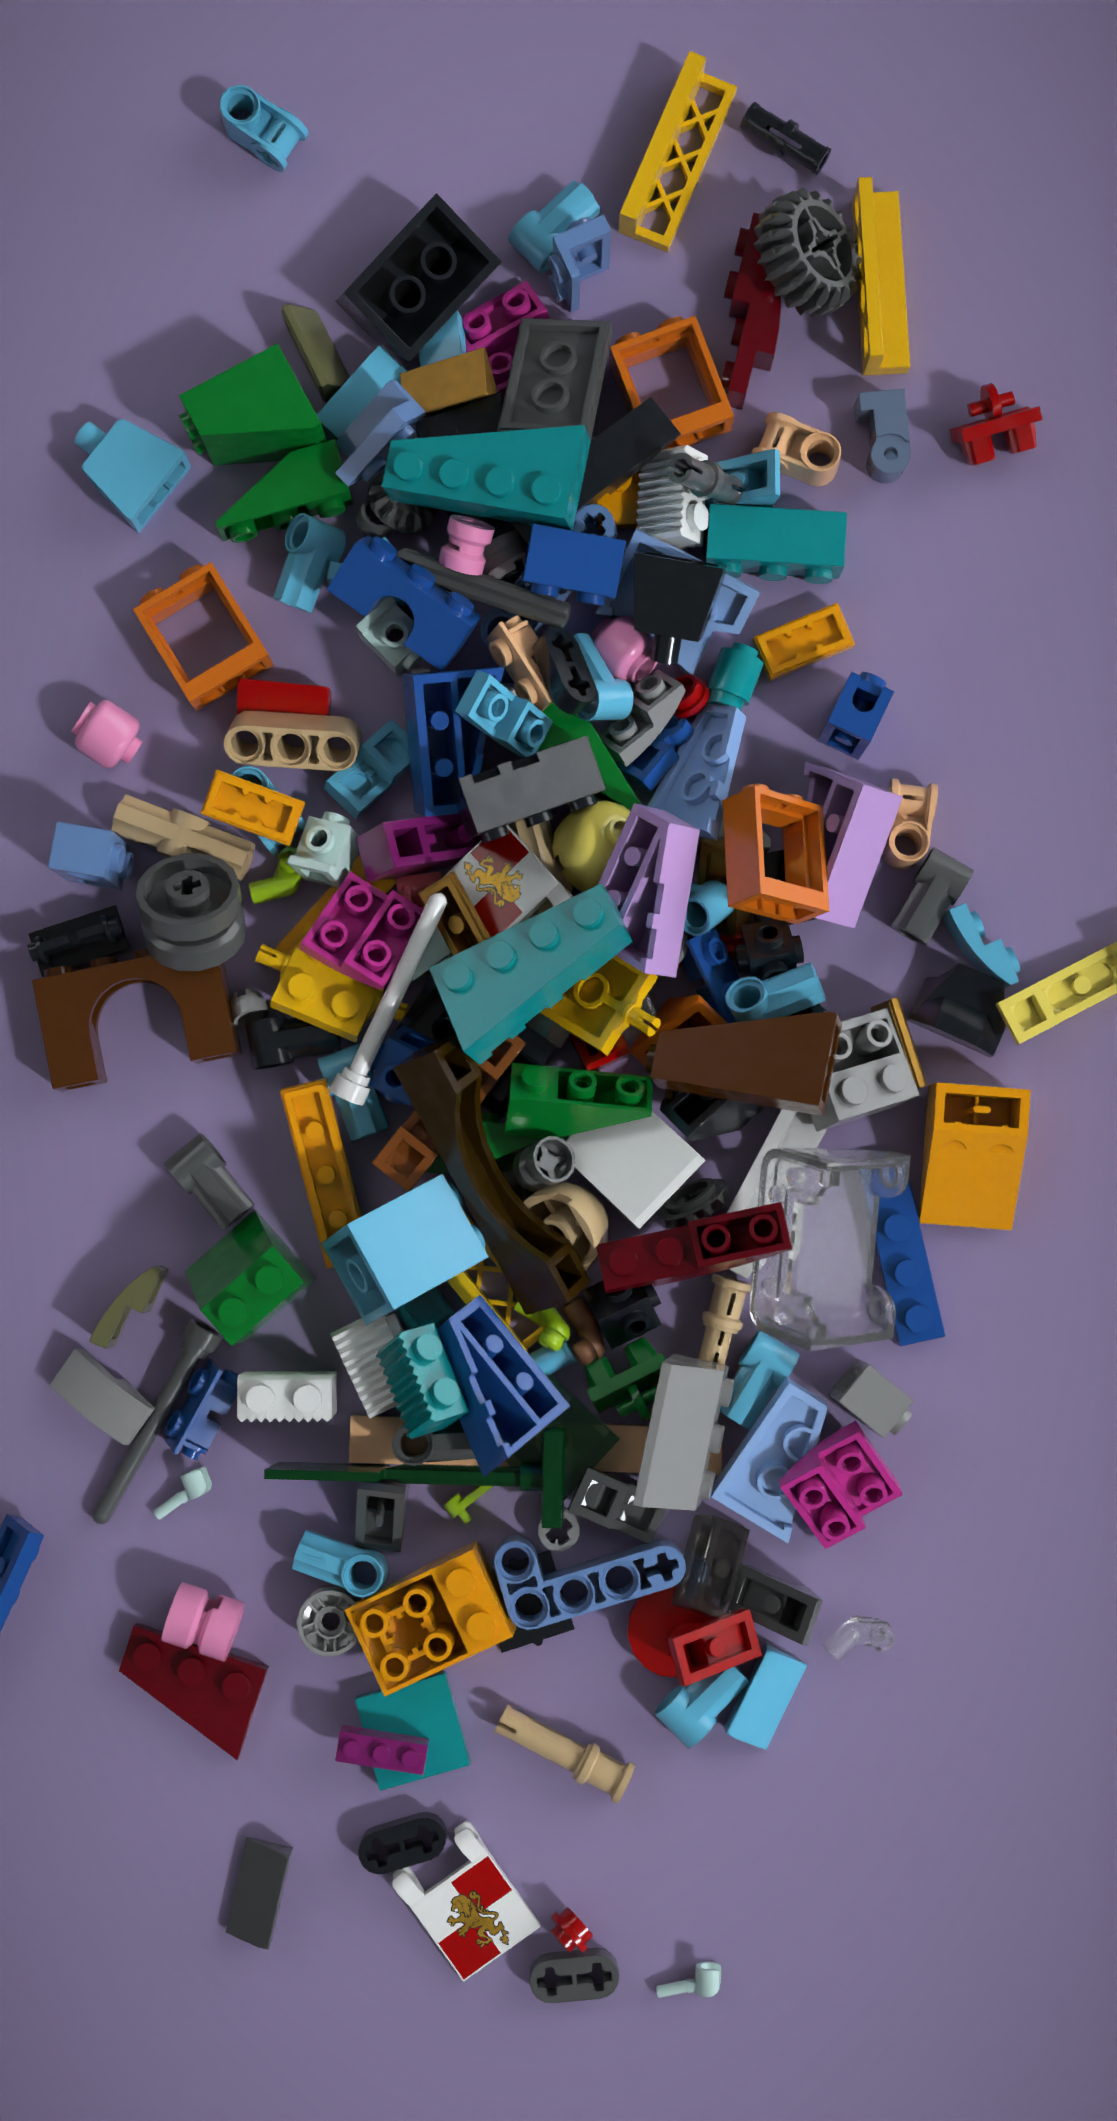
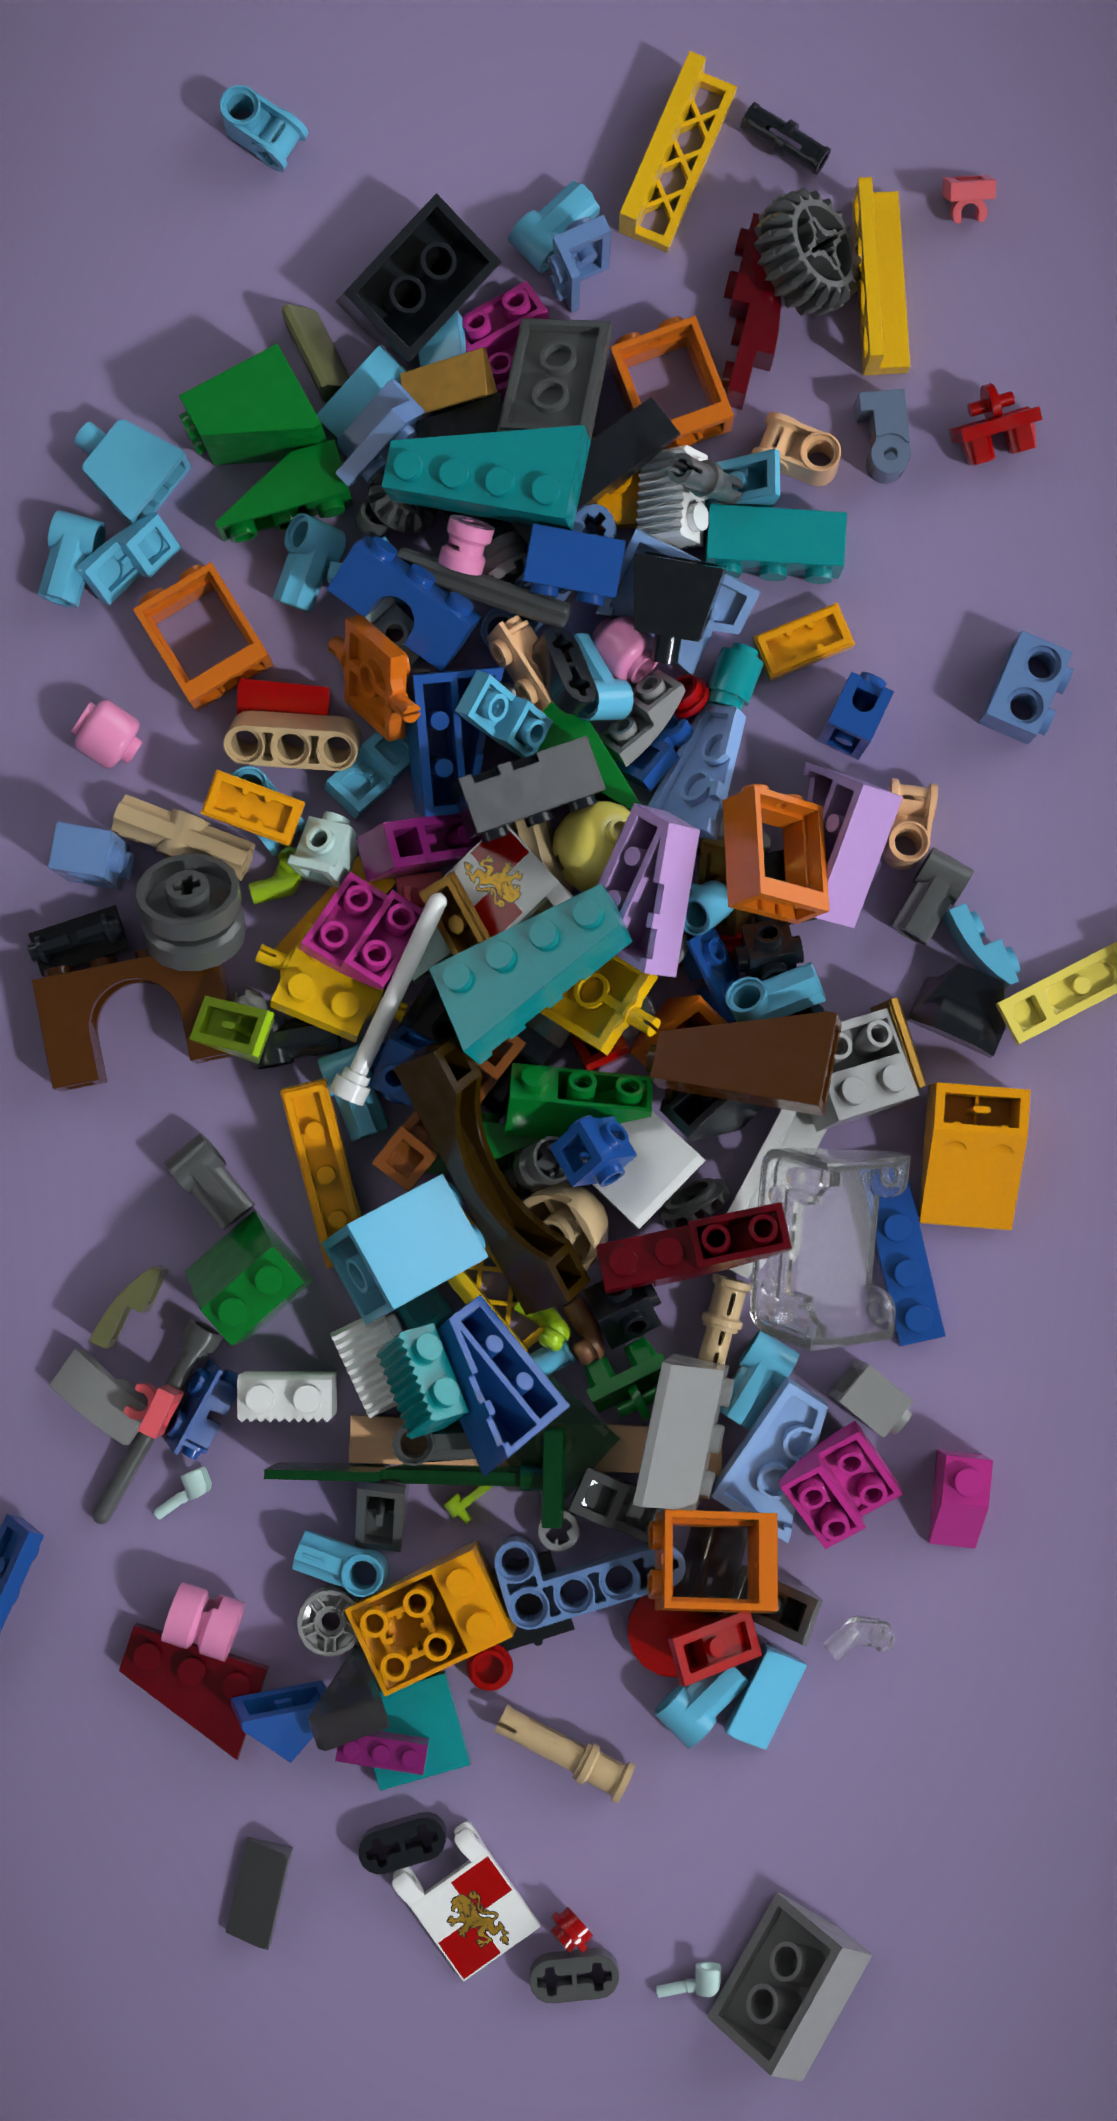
(70, 542): none -> medium azure piece
(127, 555): none -> medium azure slope
(159, 1410): none -> coral tile
(233, 1028): none -> lime slope
(280, 1716): none -> blue slope
(349, 1705): none -> clear smoke slope
(375, 677): none -> orange plate
(490, 1668): none -> red plate
(593, 1151): none -> blue brick
(761, 1560): none -> orange window
(789, 1988): none -> light grey slope
(959, 1498): none -> dark pink slope
(967, 190): none -> coral tile
(1018, 684): none -> medium blue brick

